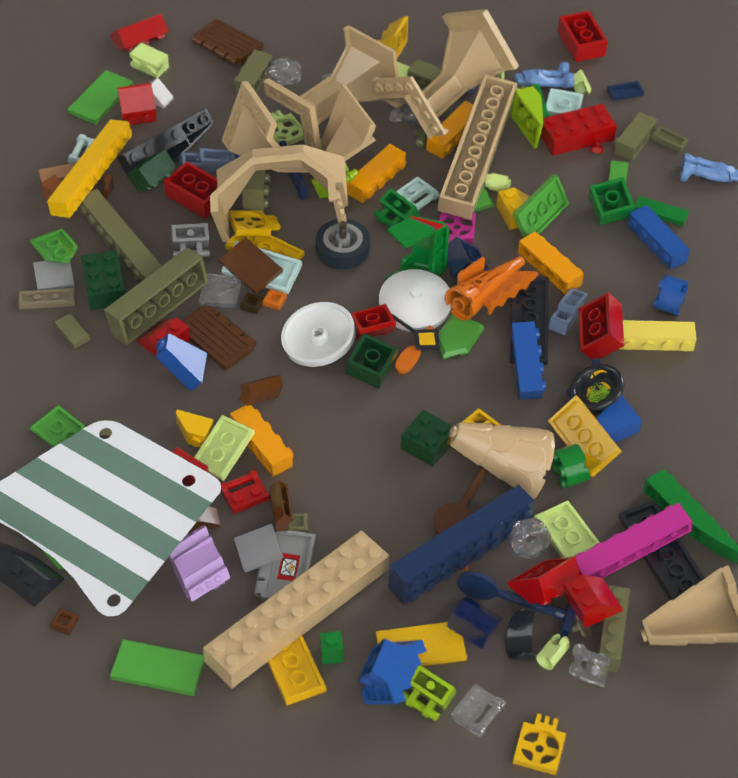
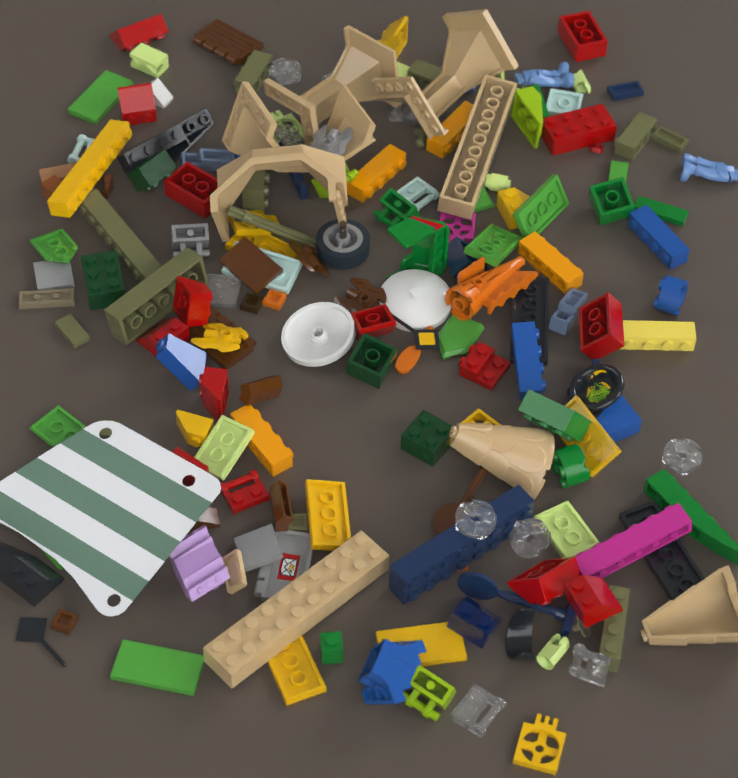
(33, 630): none -> black piece
(192, 301): none -> red slope
(214, 390): none -> red slope
(221, 337): none -> yellow piece
(236, 570): none -> tan tile
(270, 226): none -> olive axle
(288, 135): none -> clear plate
(308, 258): none -> reddish brown piece
(327, 514): none -> yellow tile
(333, 141): none -> light grey piece
(363, 298): none -> reddish brown piece
(474, 529): none -> clear plate
(483, 366): none -> red plate
(493, 245): none -> bright green tile
(554, 416): none -> green brick
(682, 465): none -> clear plate

